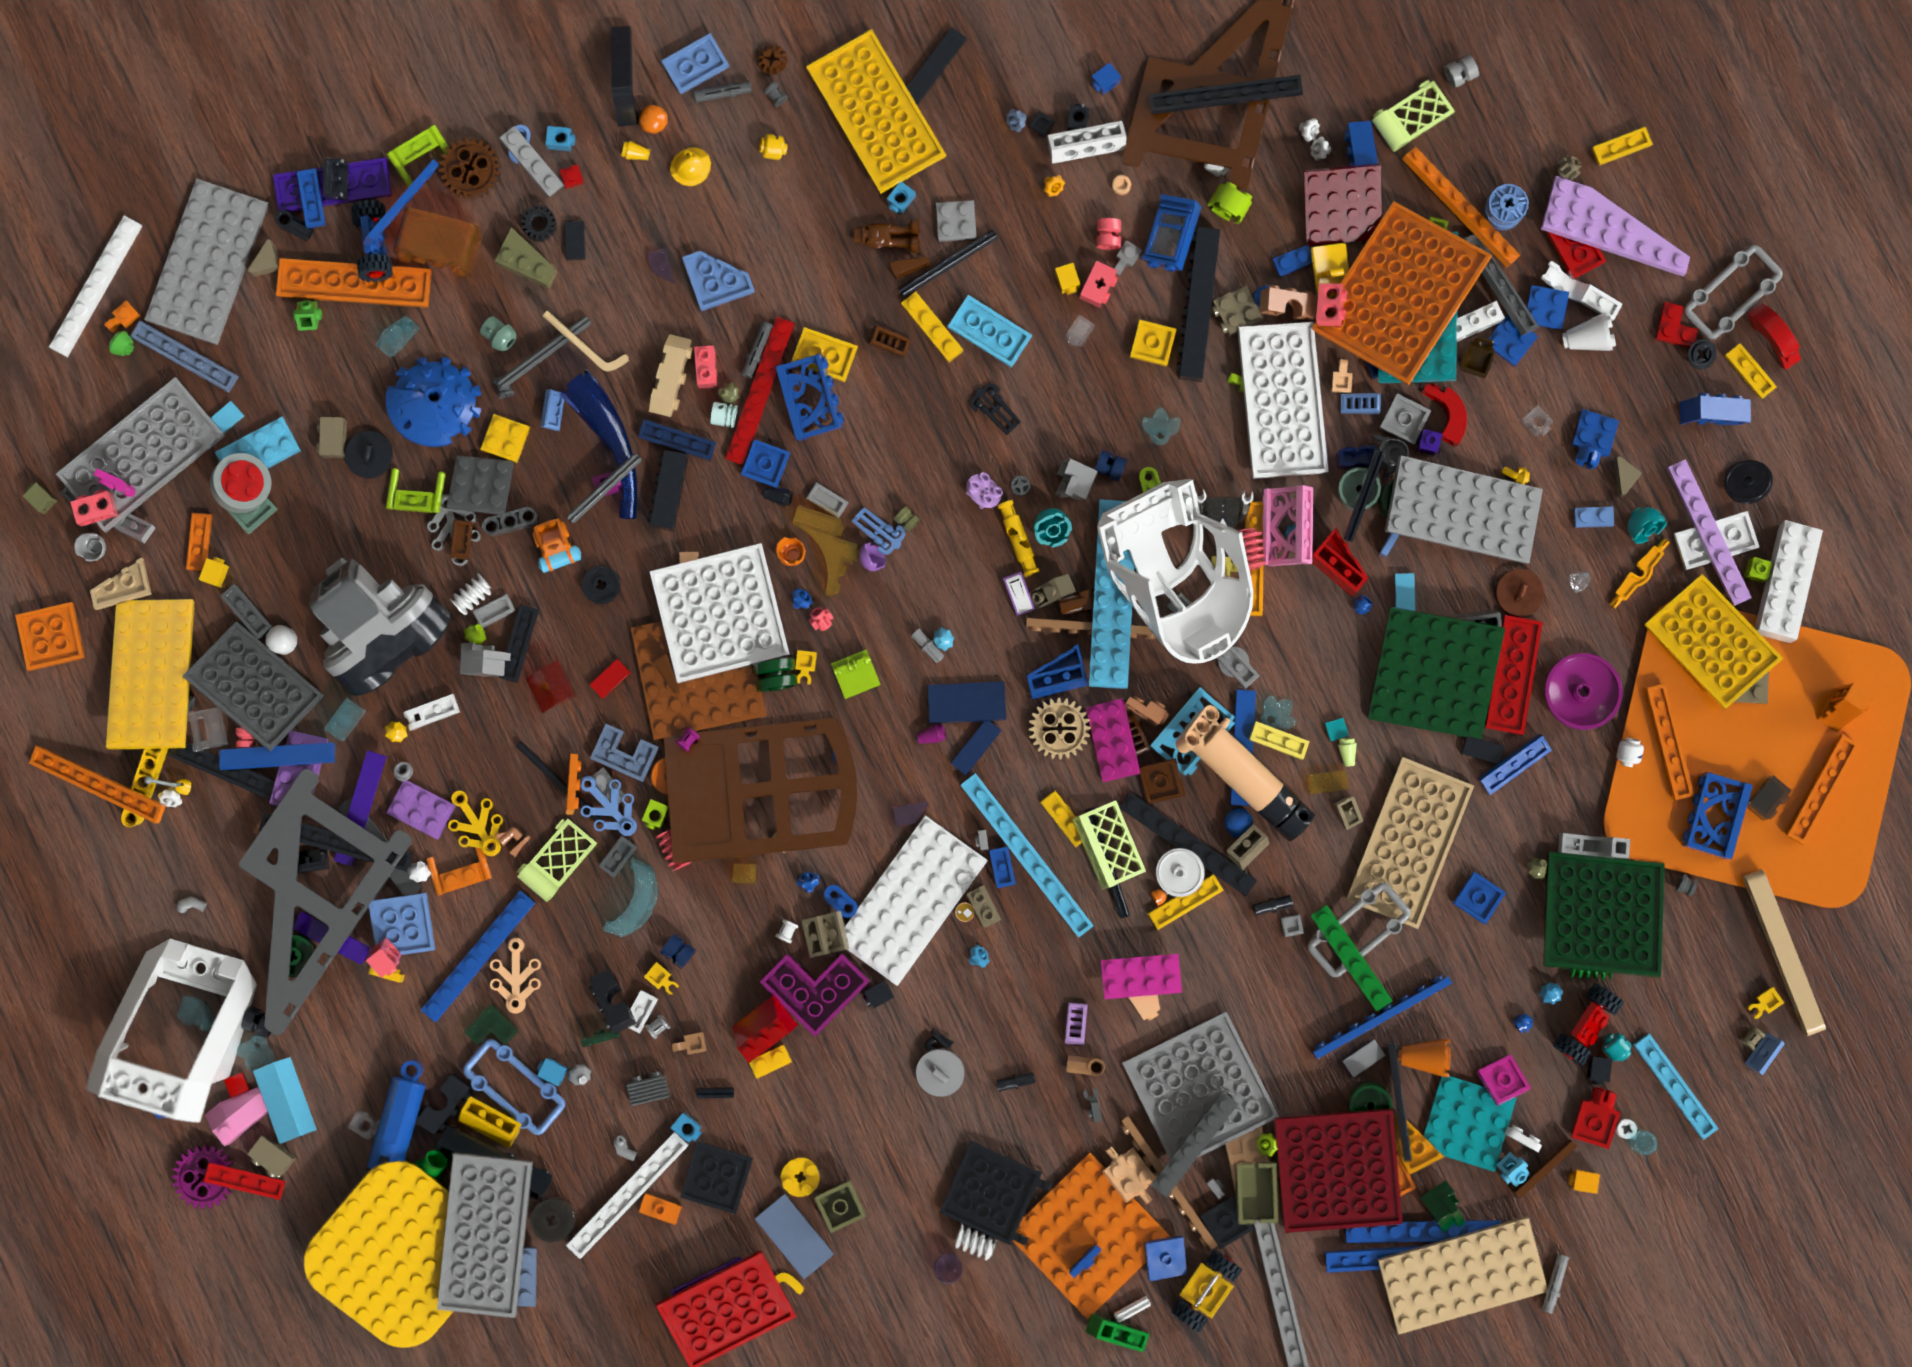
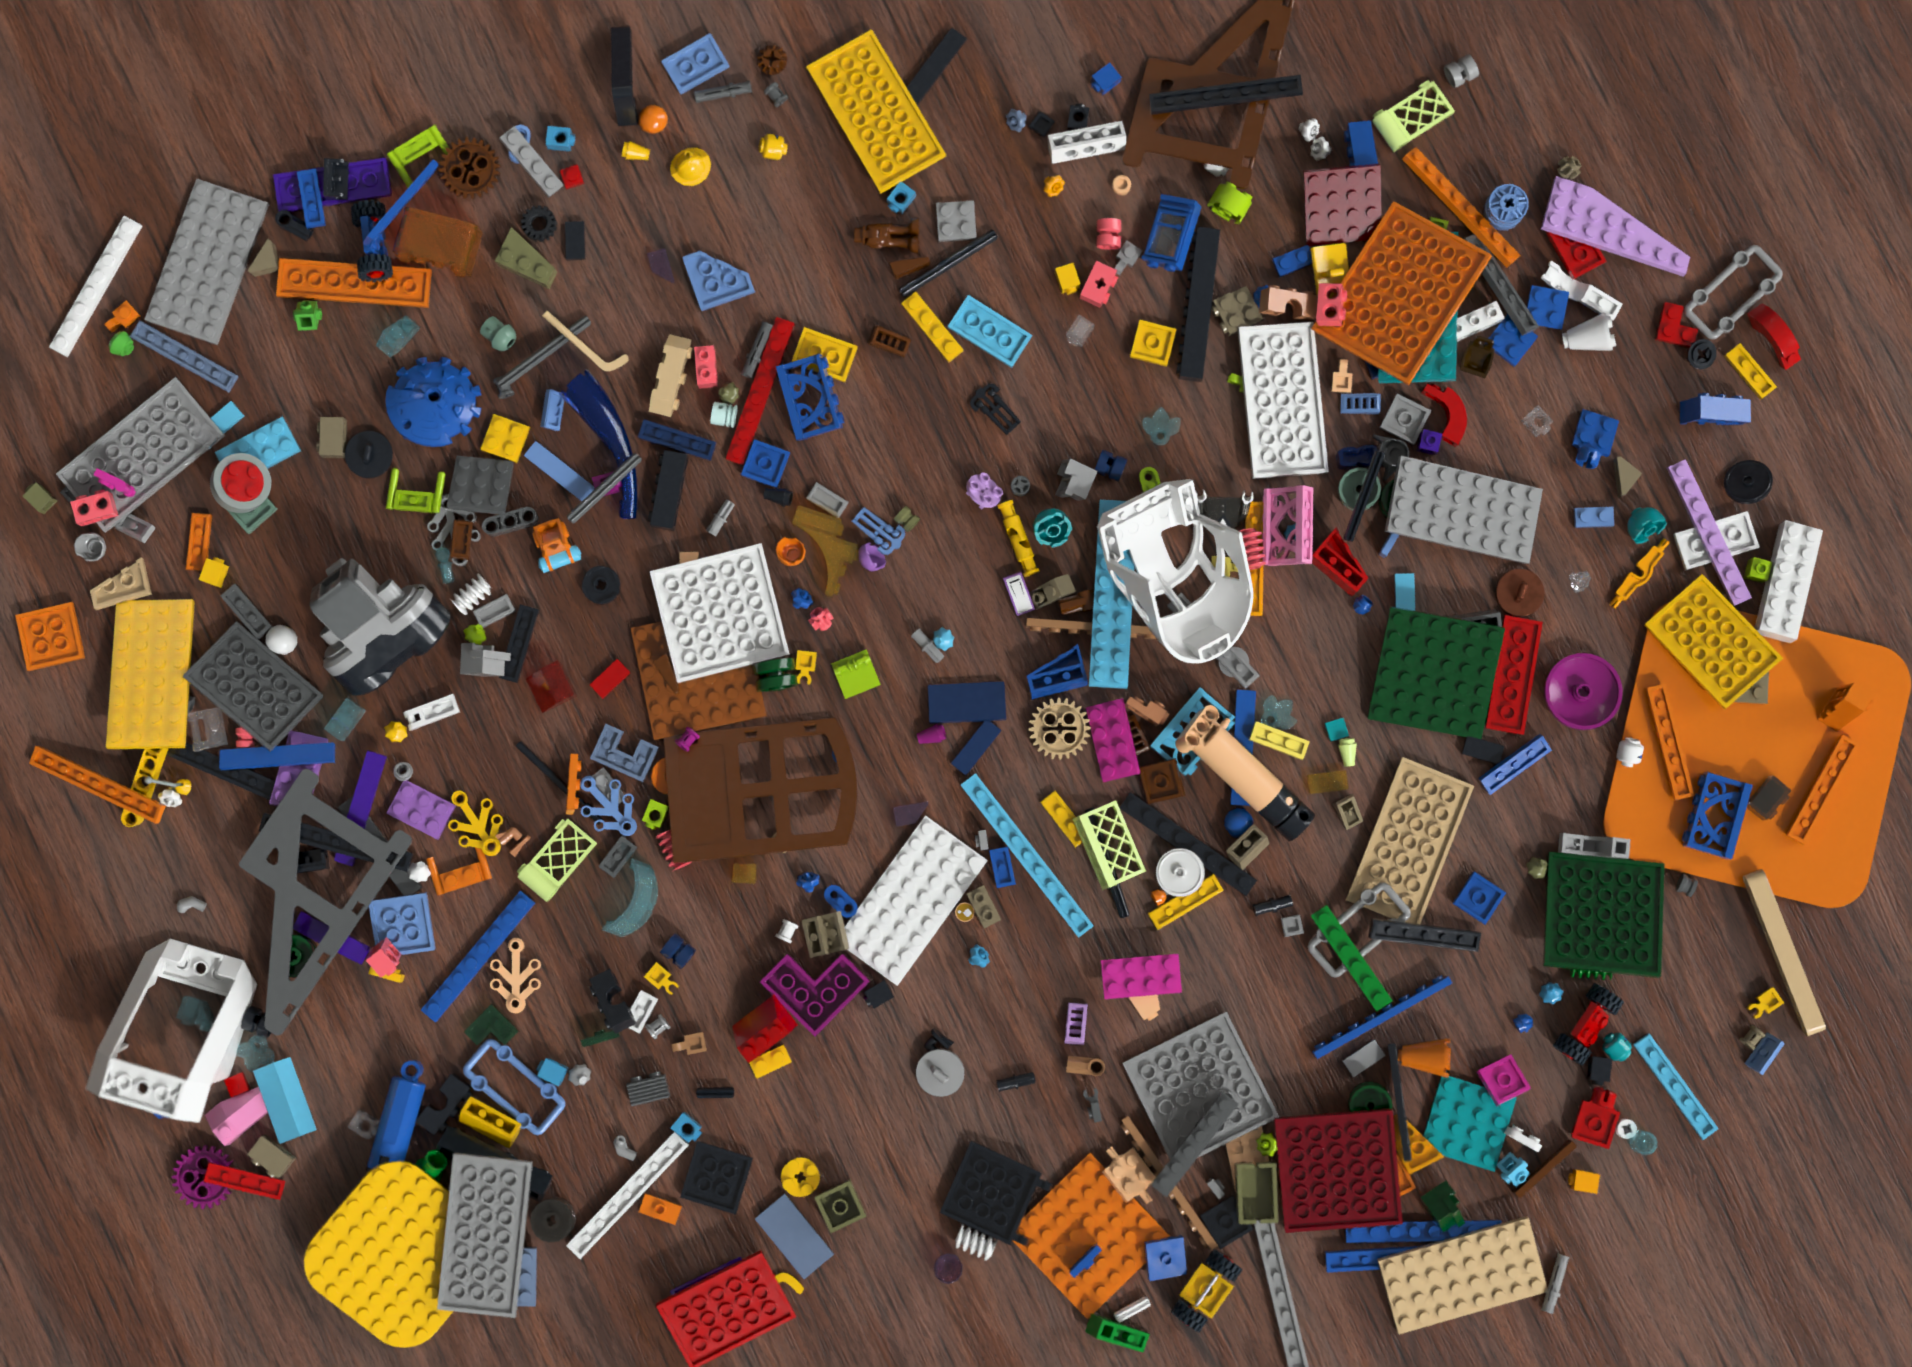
(443, 555): none -> clear light blue pin
(559, 471): none -> medium blue tile
(720, 518): none -> light grey axle
(1424, 935): none -> black tile
(1521, 476): yellow plate -> none
(1622, 146): yellow plate -> none

